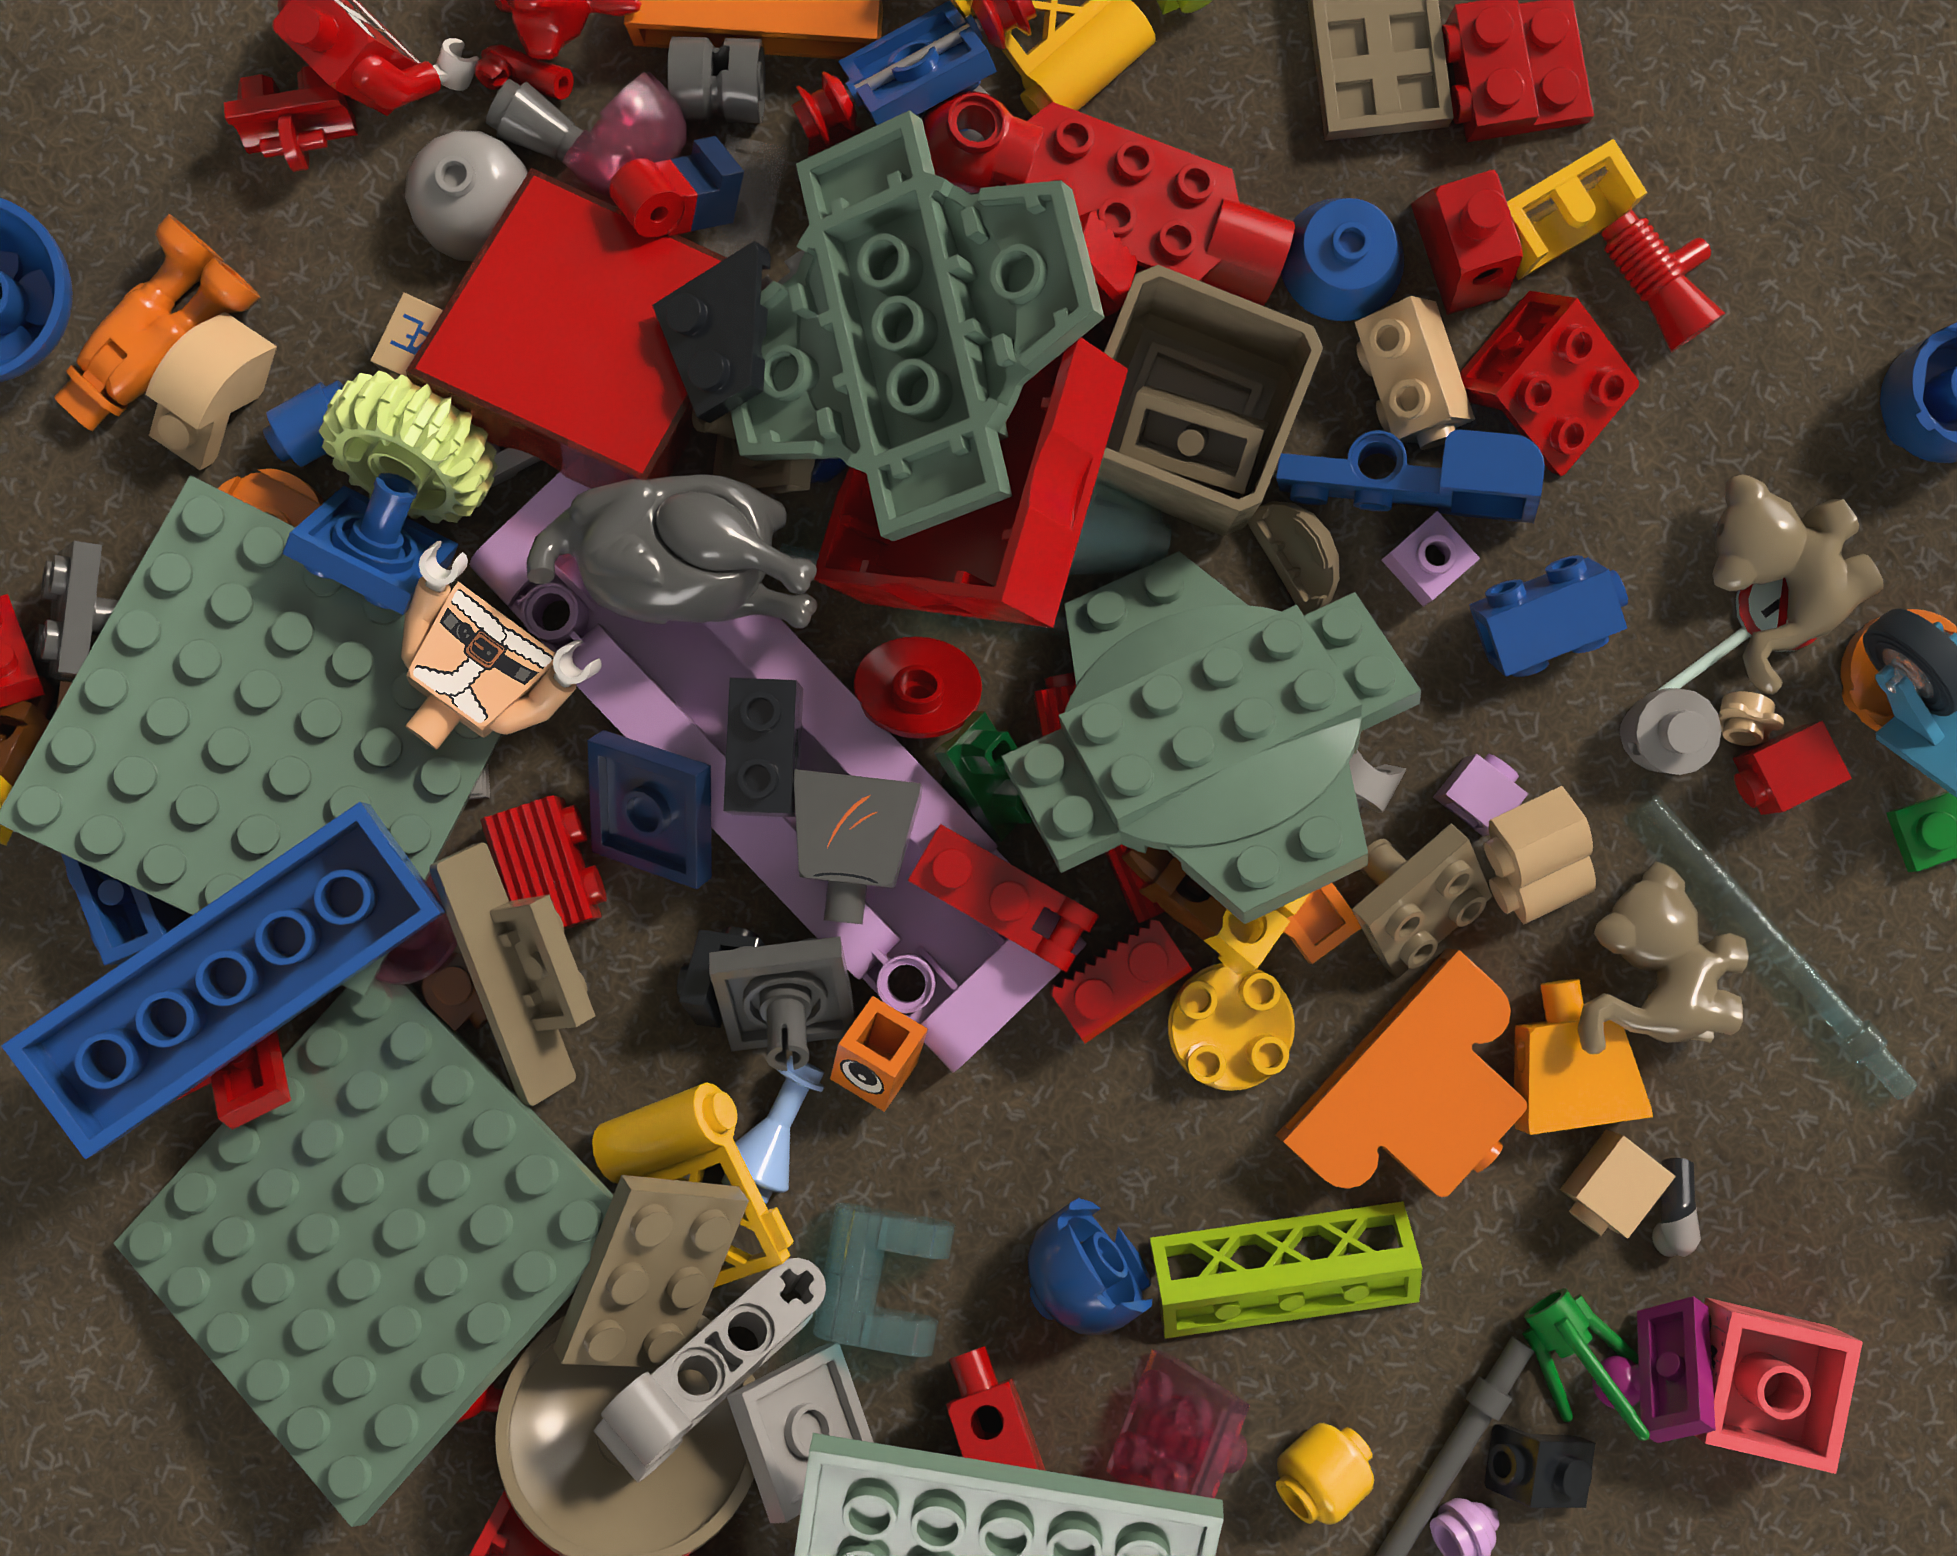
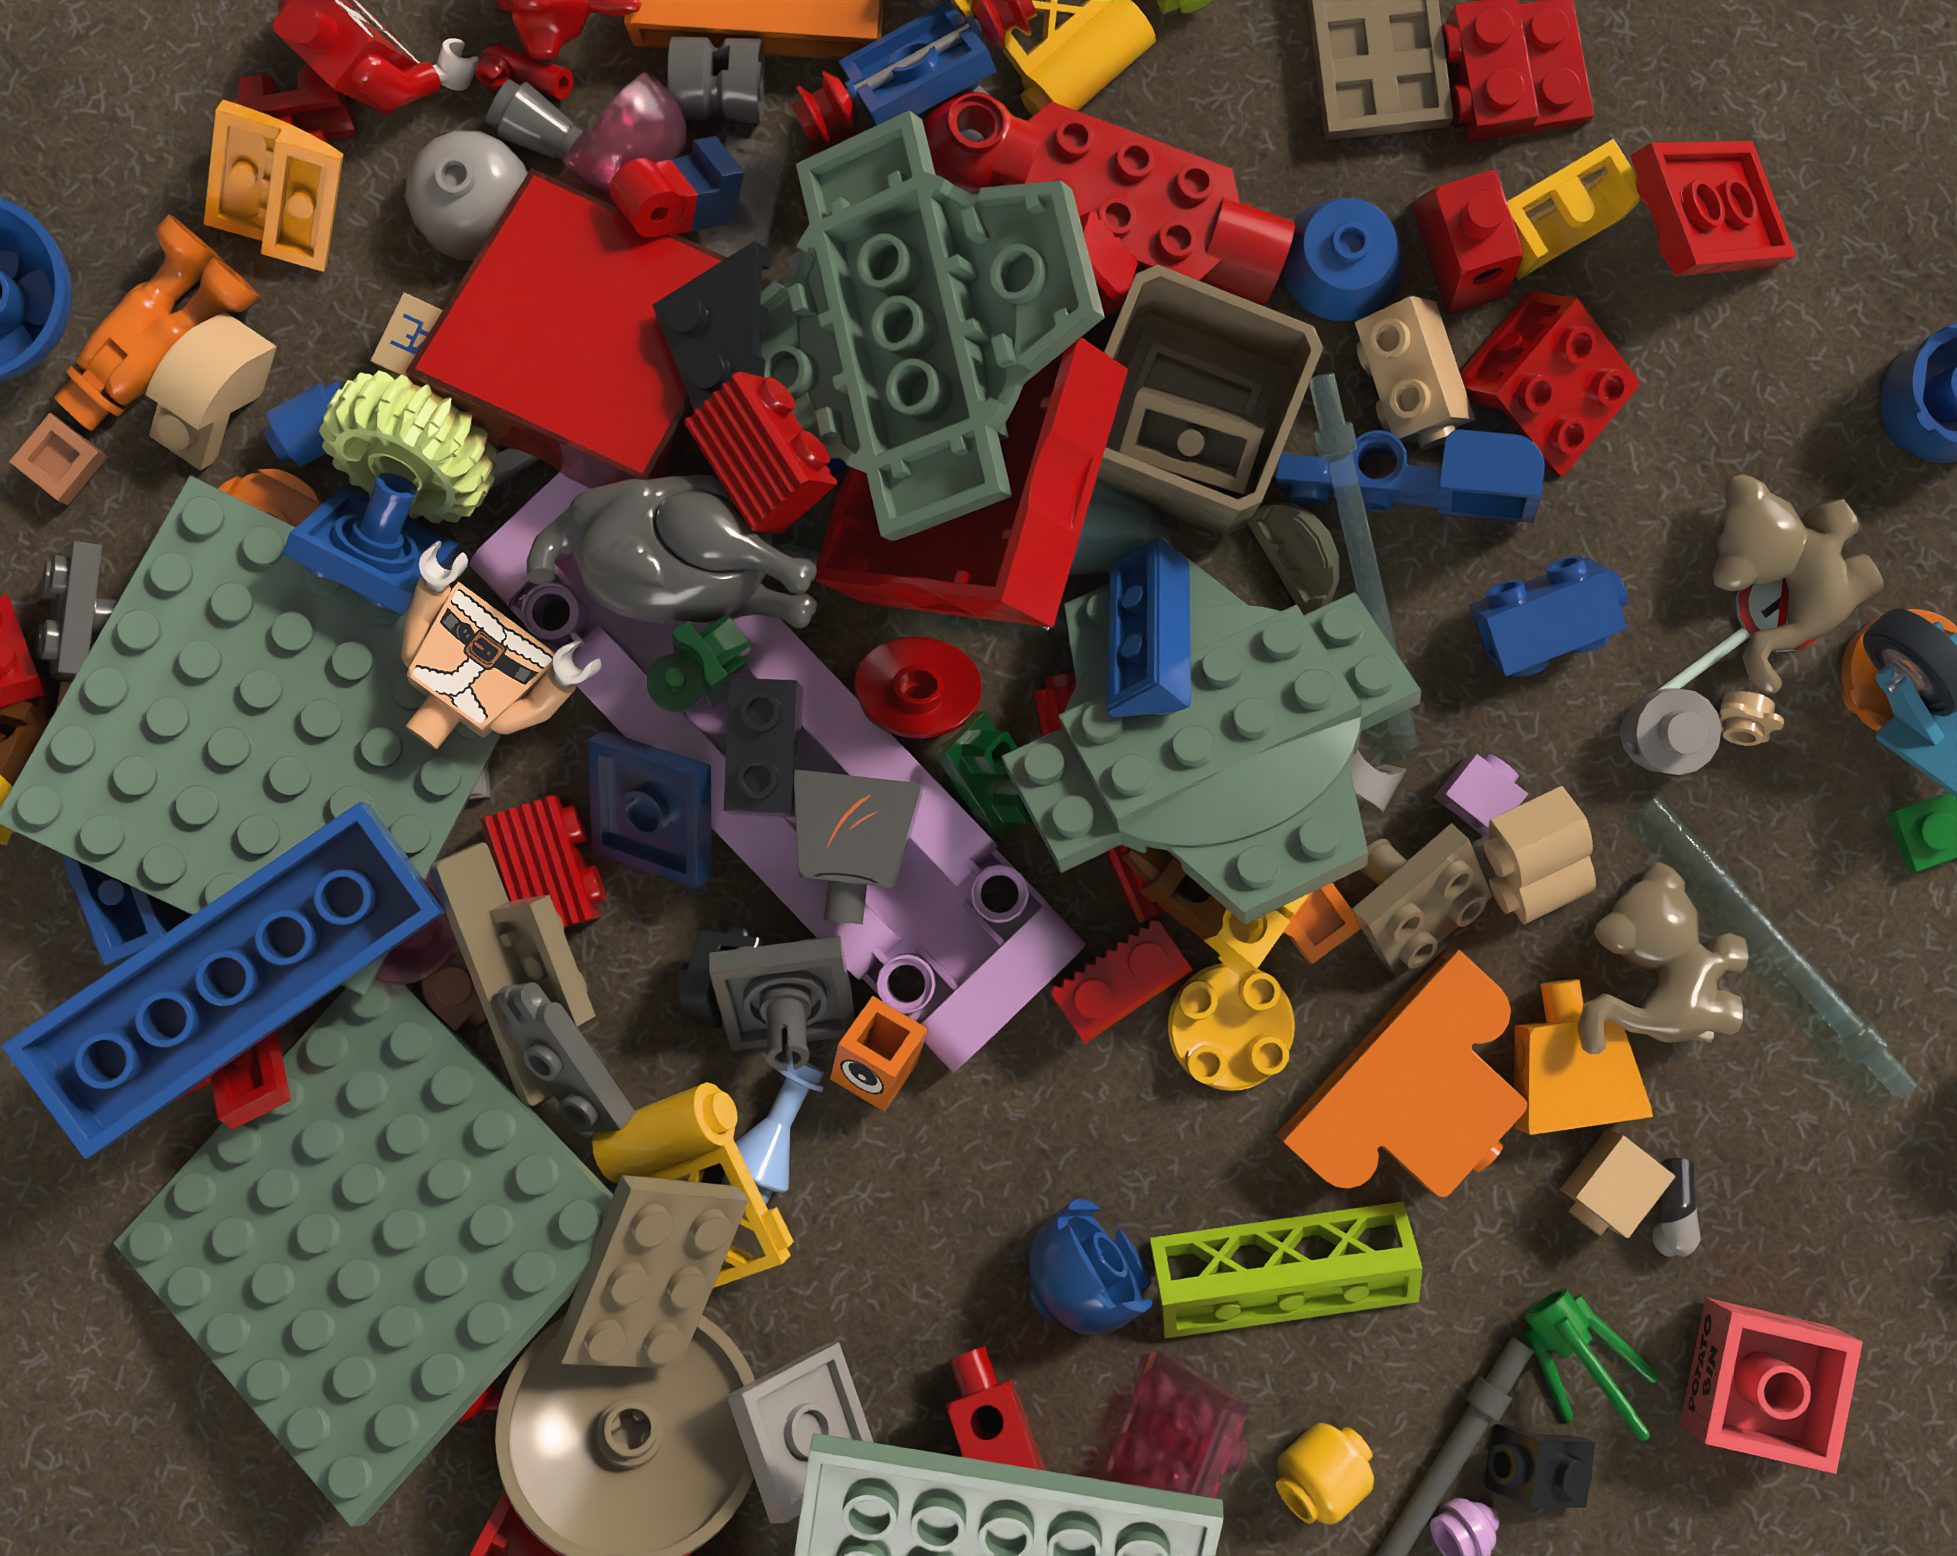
(58, 459): none -> nougat plate
(273, 185): none -> light orange slope
(563, 1060): none -> dark grey hinge
(654, 1412): light grey piece -> none
(698, 665): none -> dark green hips
(761, 451): none -> red brick
(854, 1274): clear light blue connector -> none
(1000, 896): red plate -> none
(1149, 632): none -> blue slope
(1336, 442): none -> clear light blue bar
(1414, 570): lavender plate -> none
(1659, 277): red piece -> none
(1672, 1371): magenta plate -> none
(1711, 206): none -> red plate
(1790, 769): red brick -> none

